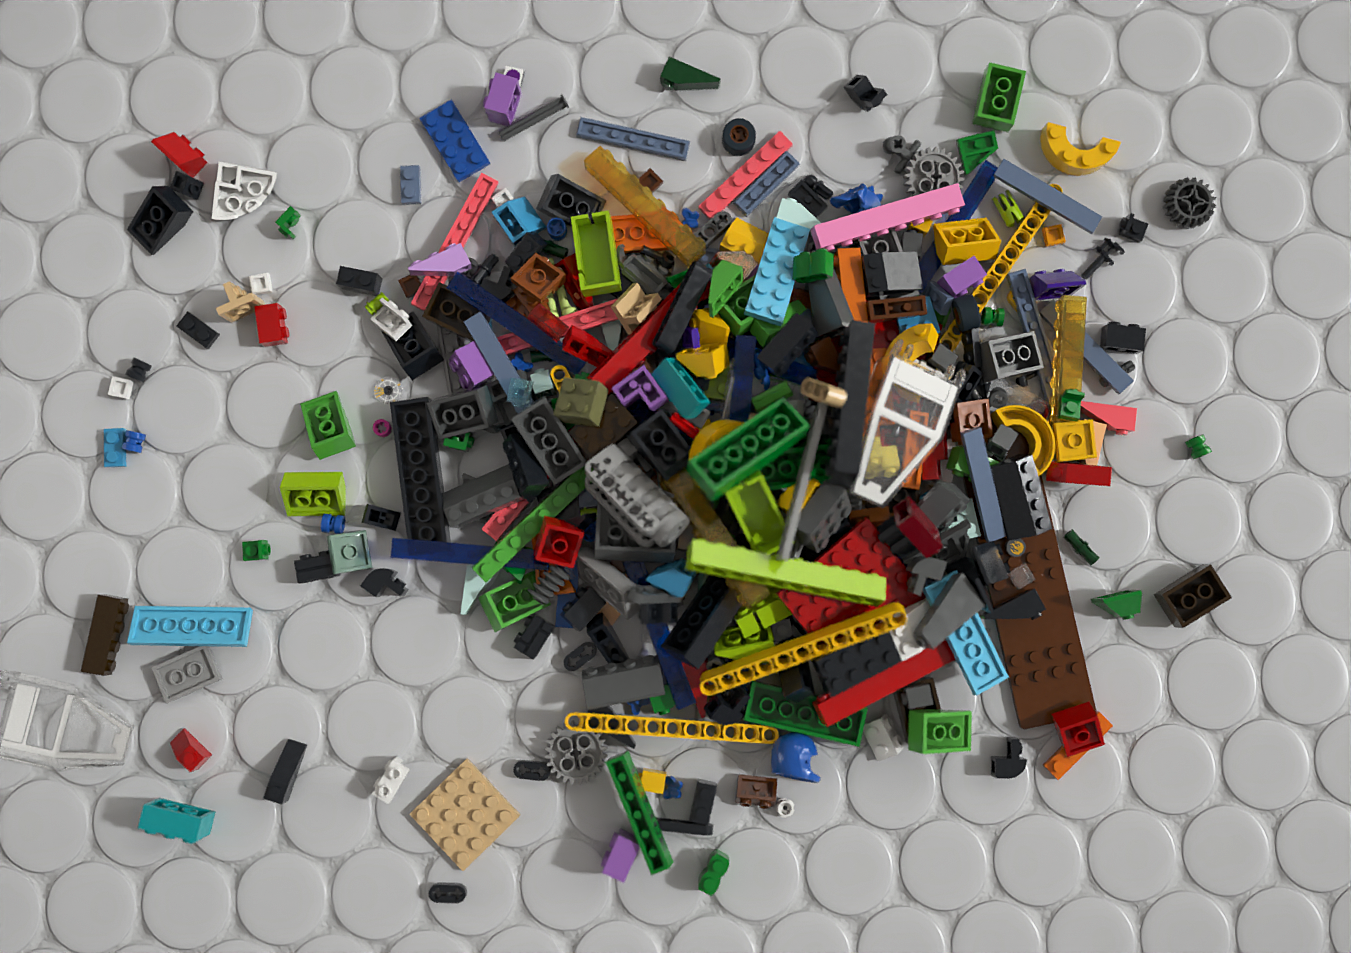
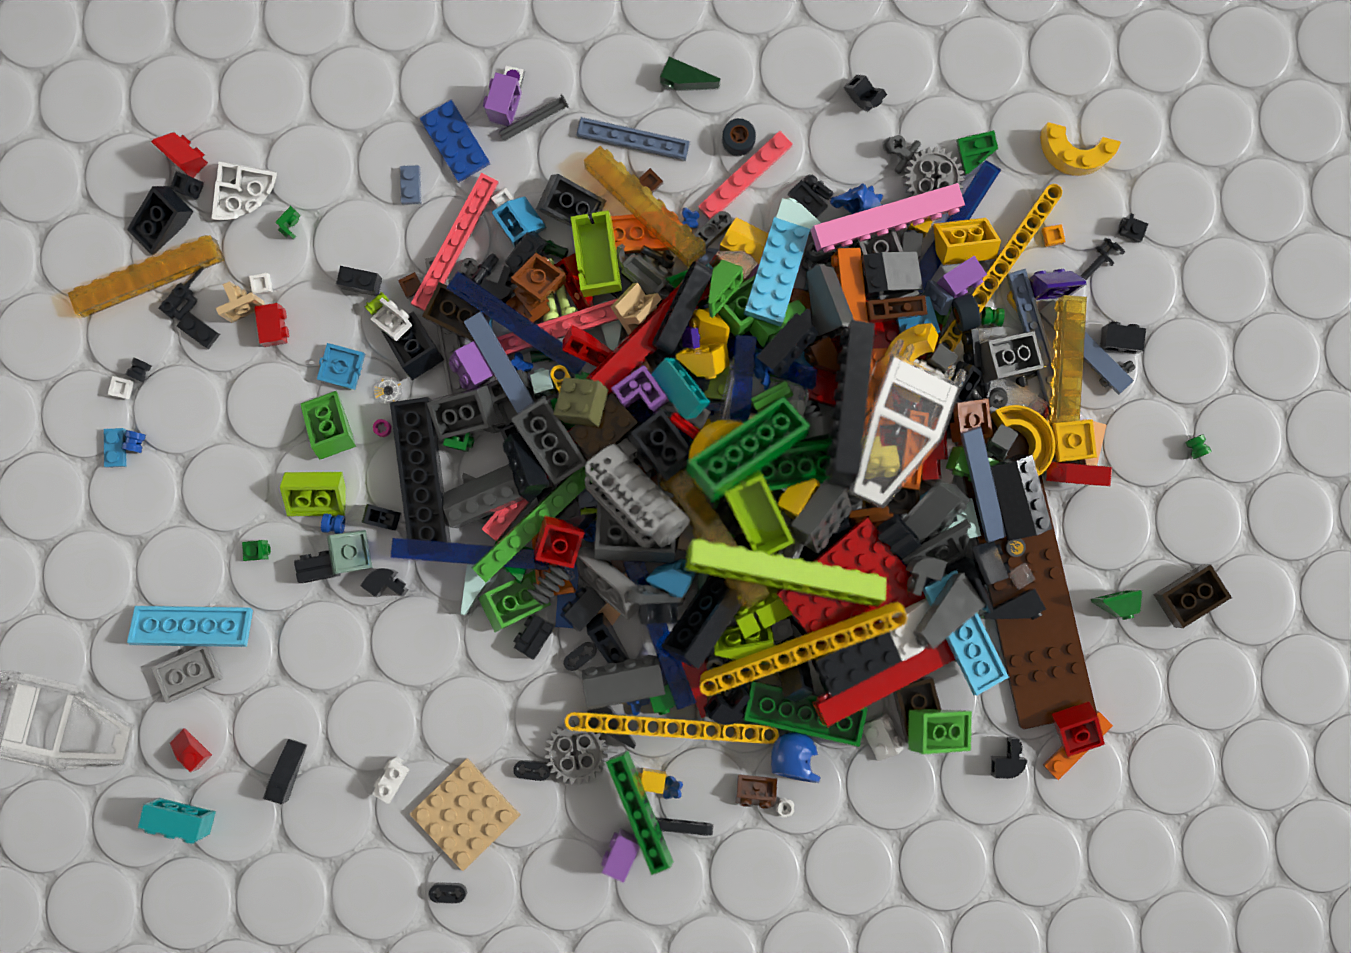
(105, 635): dark brown brick -> none
(145, 276): none -> clear yellow brick
(177, 296): none -> black piece
(340, 366): none -> dark azure plate
(443, 263): lavender slope -> none
(513, 396): clear light blue brick -> none
(547, 322): clear red tile -> none
(557, 225): blue wheel -> none
(703, 801): black brick -> none
(710, 876): green brick -> none
(766, 183): sand blue tile -> none
(801, 482): light grey tile -> none
(813, 266): green brick -> none
(823, 392): tan beam -> none
(916, 696): dark grey brick -> none
(917, 527): dark red brick -> none
(999, 97): bright green brick -> none
(1010, 212): lime arm -> none
(1047, 196): sand blue tile -> none
(1070, 404): green bracket -> none
(1081, 547): dark green pin -> none
(1117, 418): coral slope -> none
(1196, 198): dark grey gear -> none

